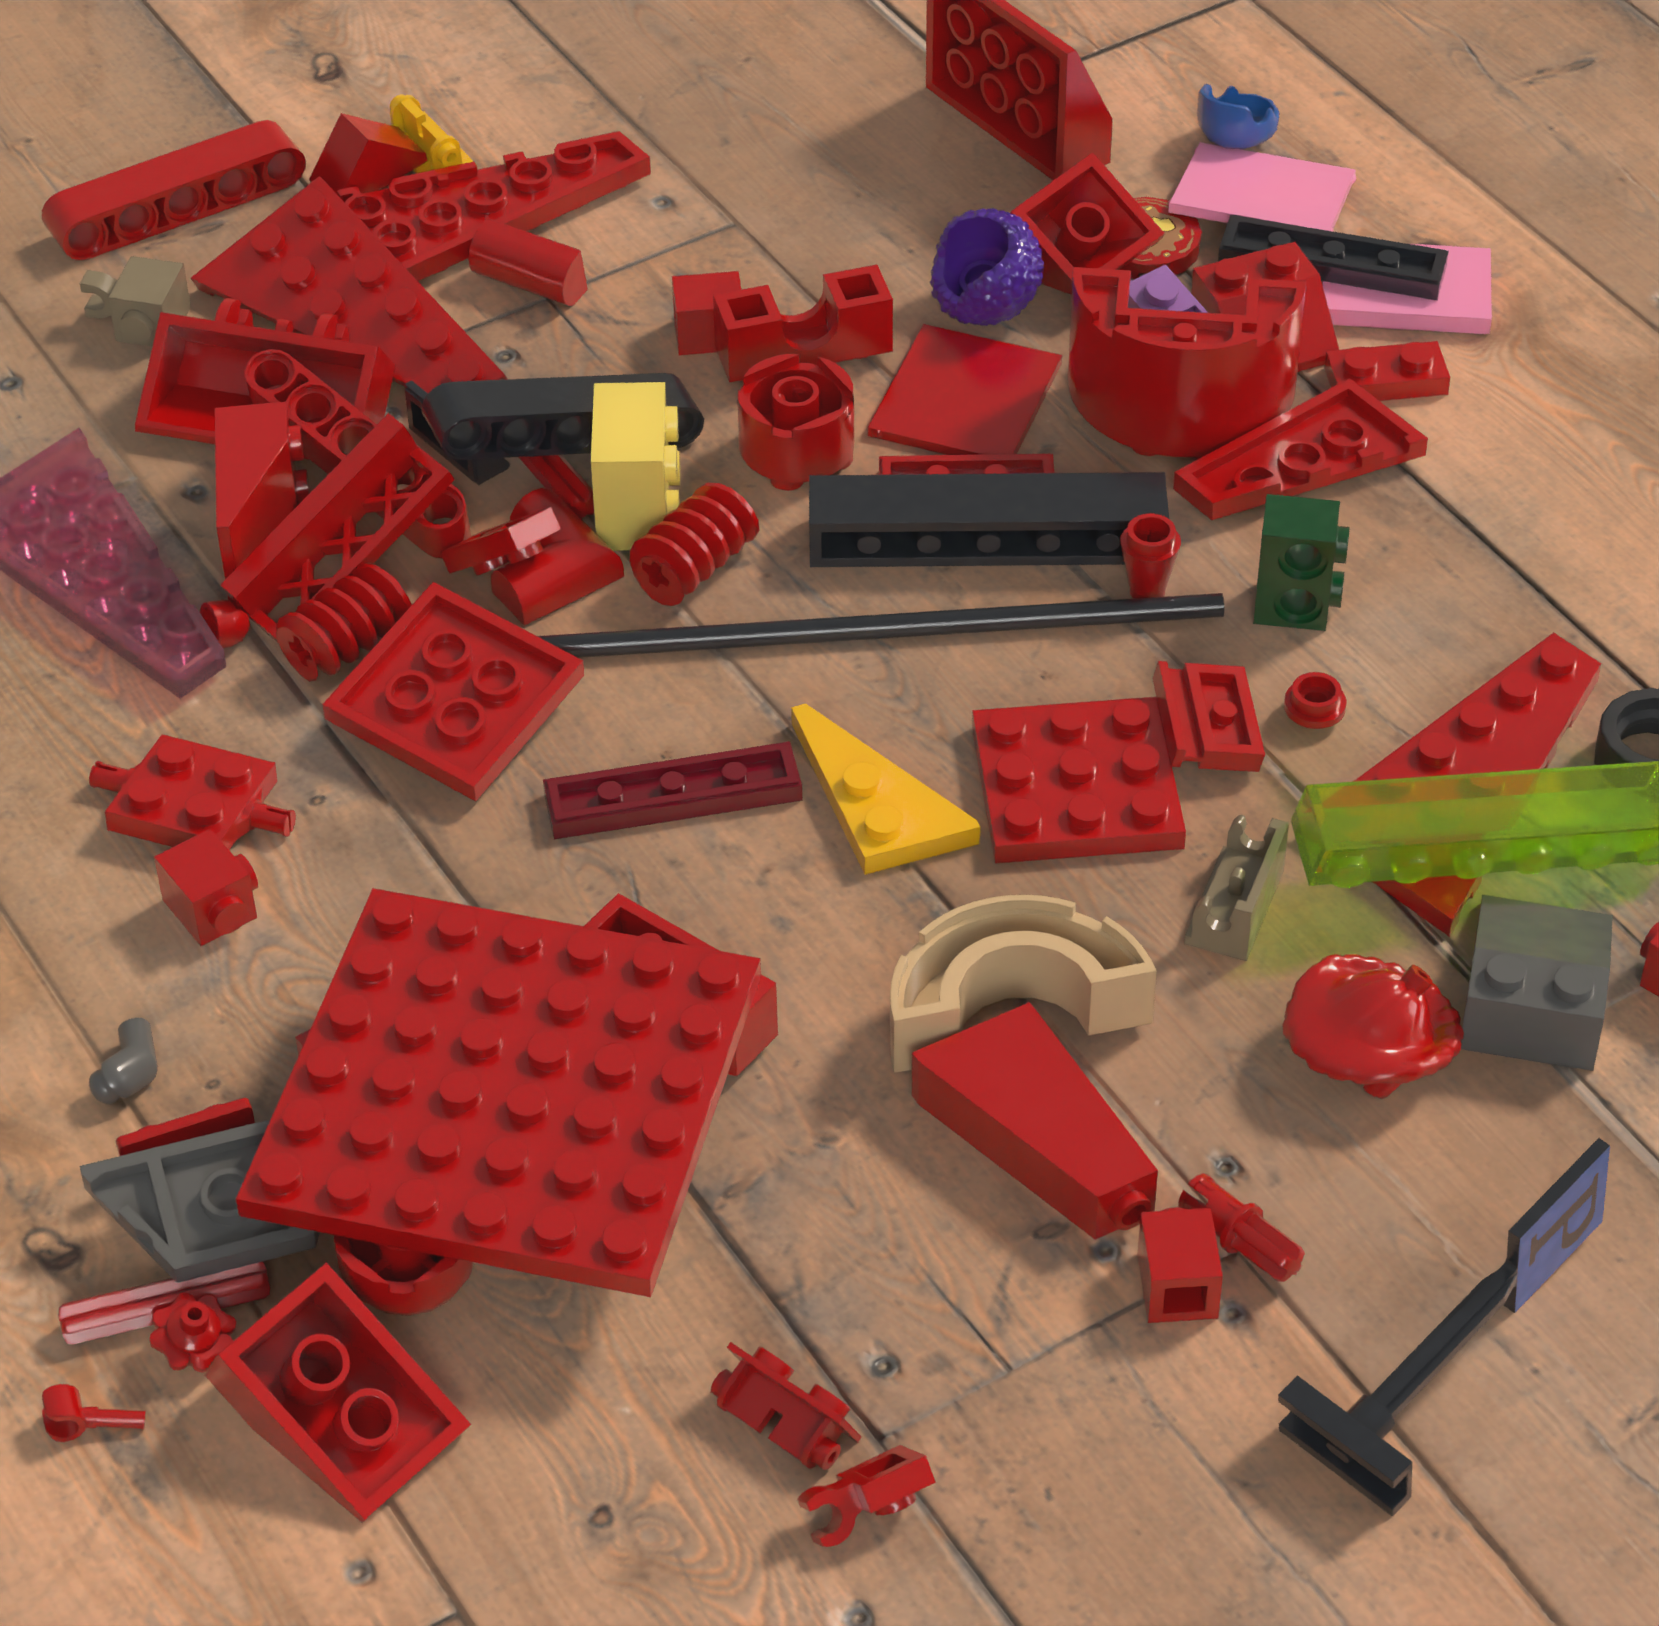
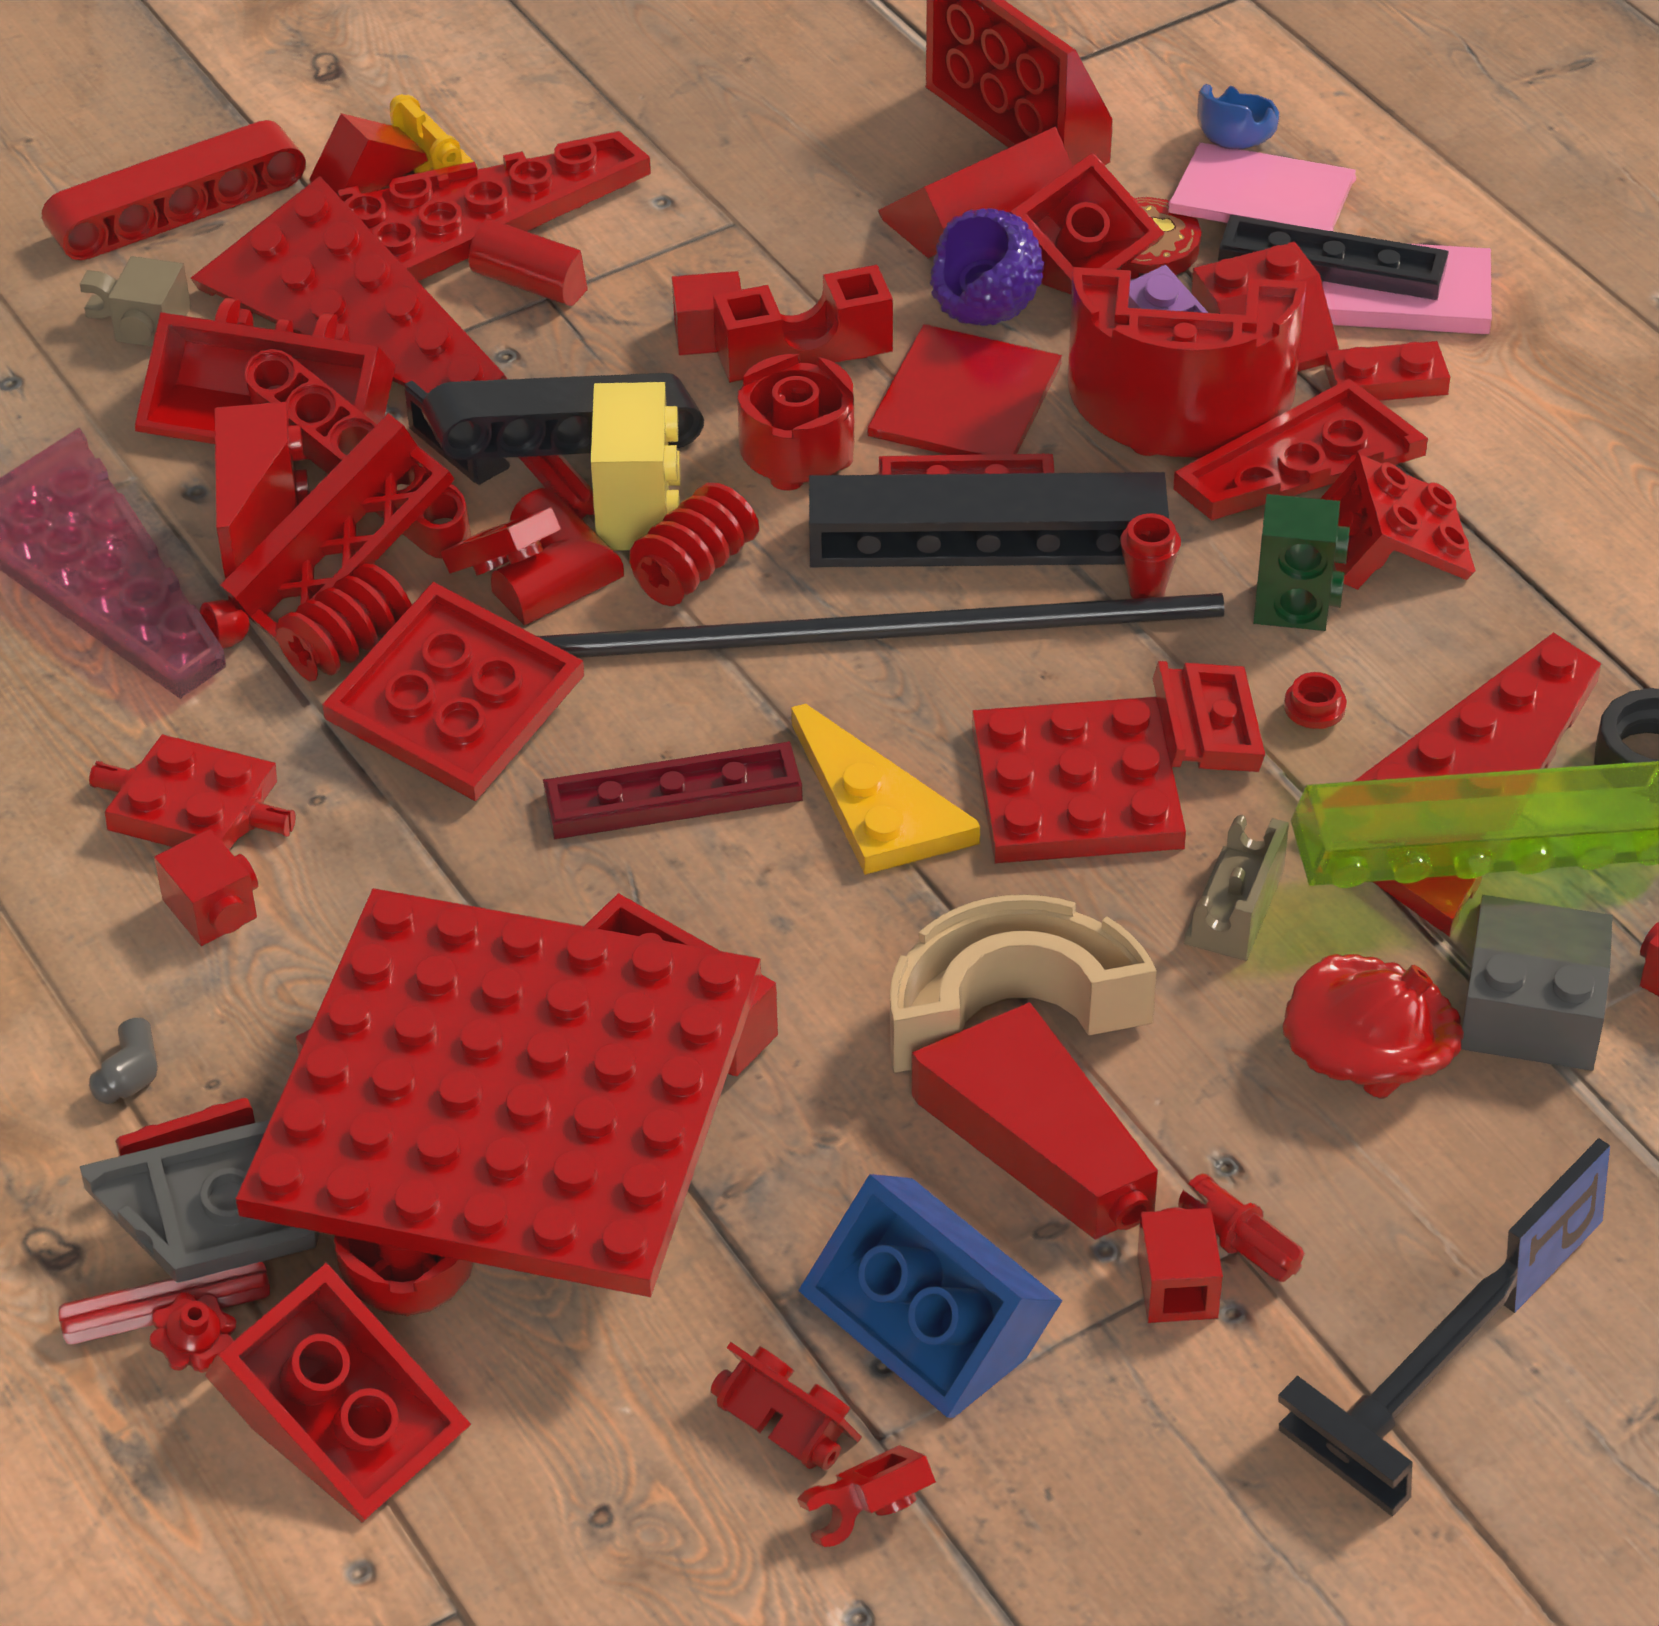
(67, 1419): red hand -> none
(928, 1293): none -> blue slope
(994, 183): none -> red slope
(1397, 514): none -> red bracket

